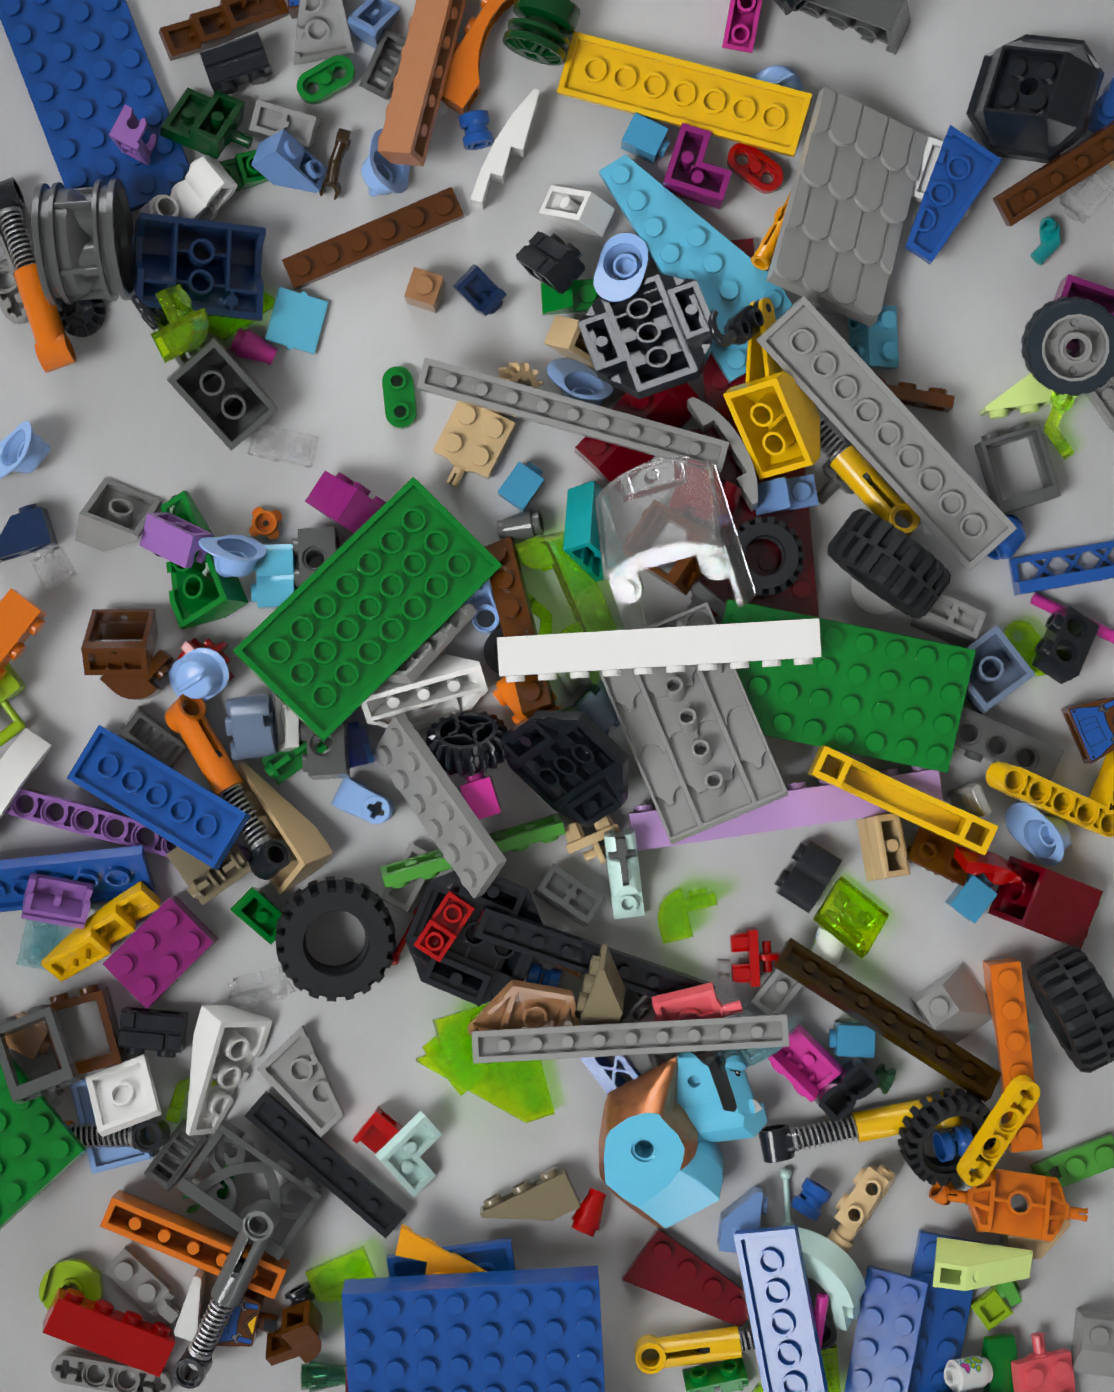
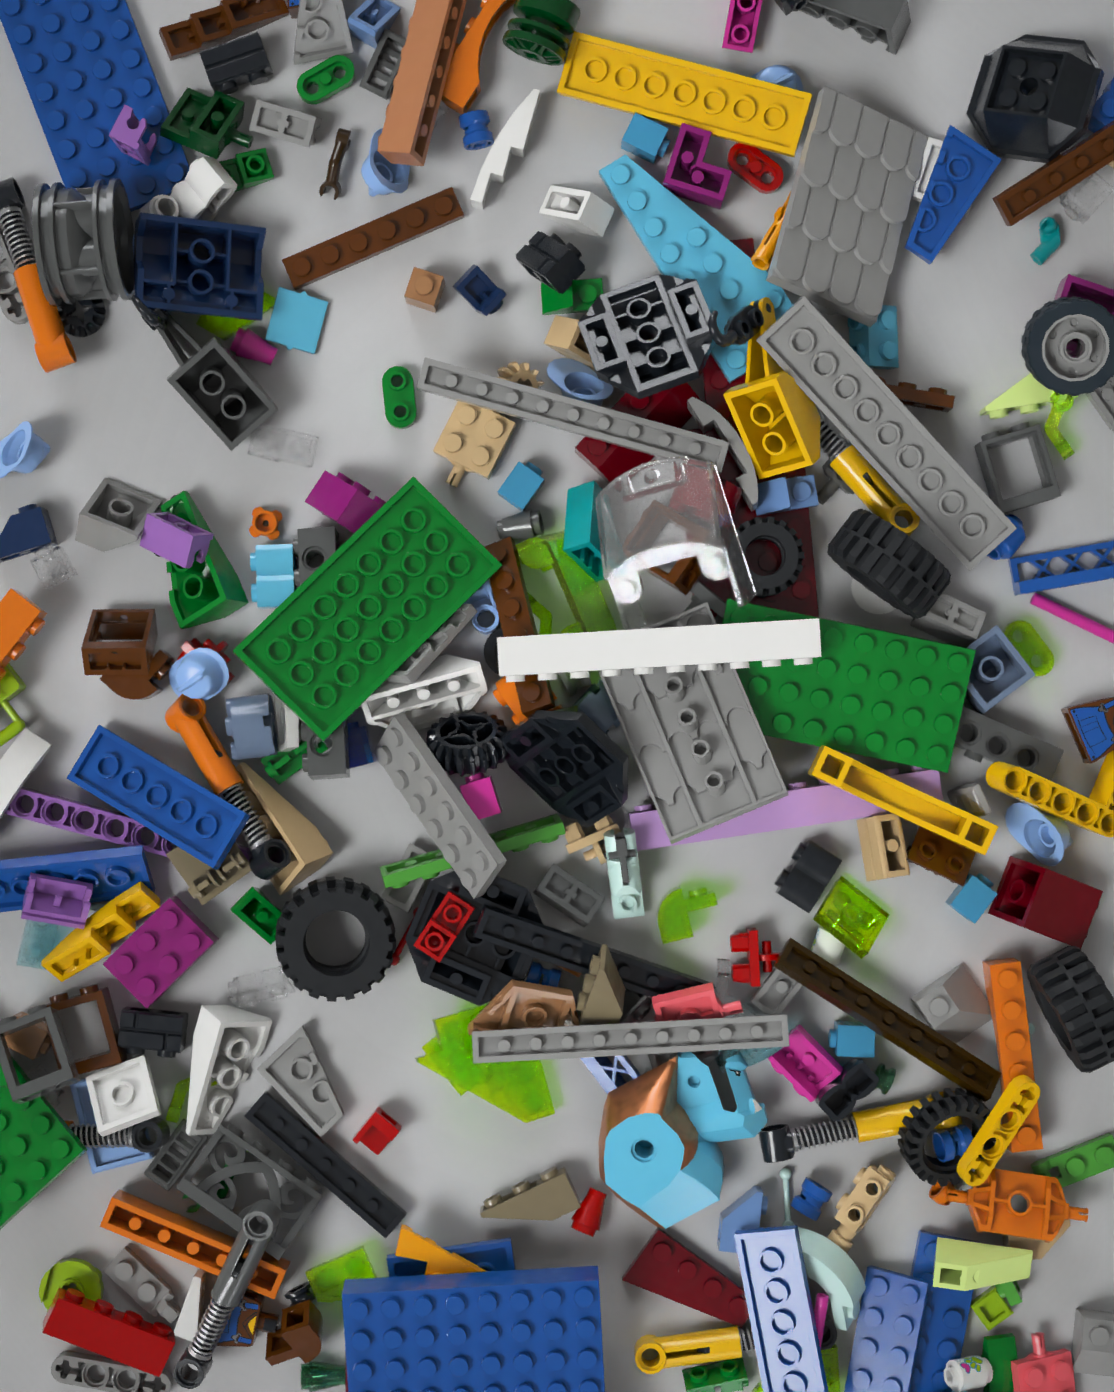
(132, 721): dark grey slope -> none
(186, 327): clear neon green brick -> none
(233, 554): light blue piece -> none
(288, 163): medium blue slope -> none
(358, 798): light blue piece -> none
(404, 1150): light aqua plate -> none
(621, 267): light blue piece -> none
(992, 865): red slope -> none
(1065, 644): black brick -> none

